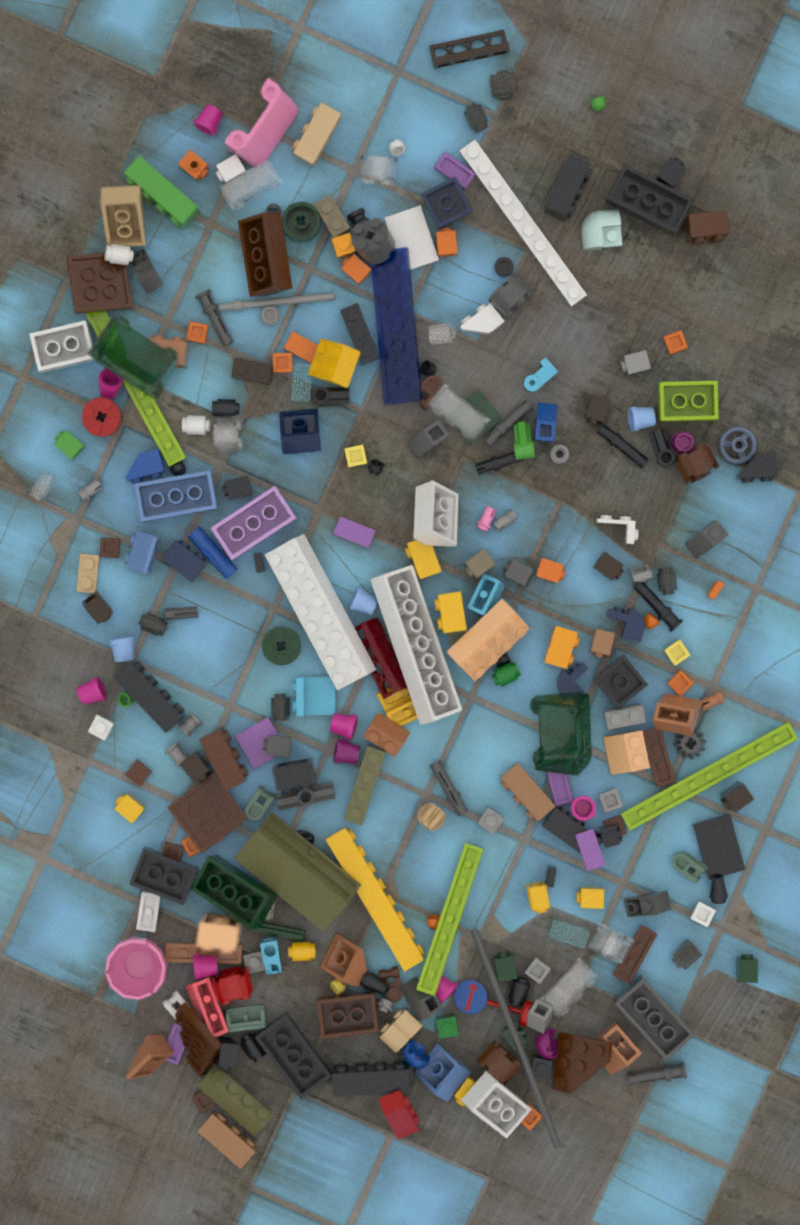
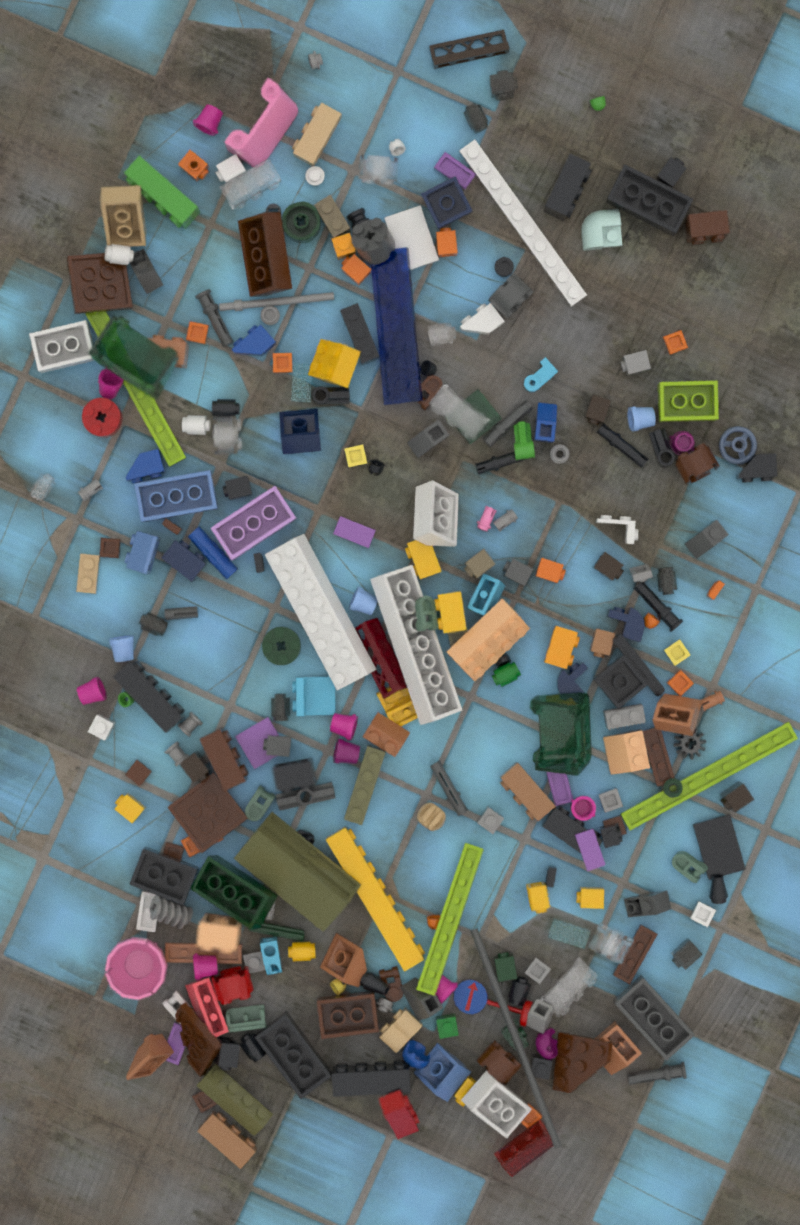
(69, 444): bright green brick -> none
(97, 607): dark brown brick -> none
(170, 912): none -> light grey piece
(172, 527): none -> reddish brown tile
(178, 469): black hinge -> none
(252, 371): dark brown brick -> none
(255, 344): none -> blue slope
(301, 347): orange tile -> none
(315, 60): none -> light grey plate
(315, 176): none -> white plate
(426, 607): none -> sand green plate
(524, 1148): none -> clear red brick
(638, 664): none -> black axle
(677, 792): none -> dark green plate
(747, 969): dark green brick -> none

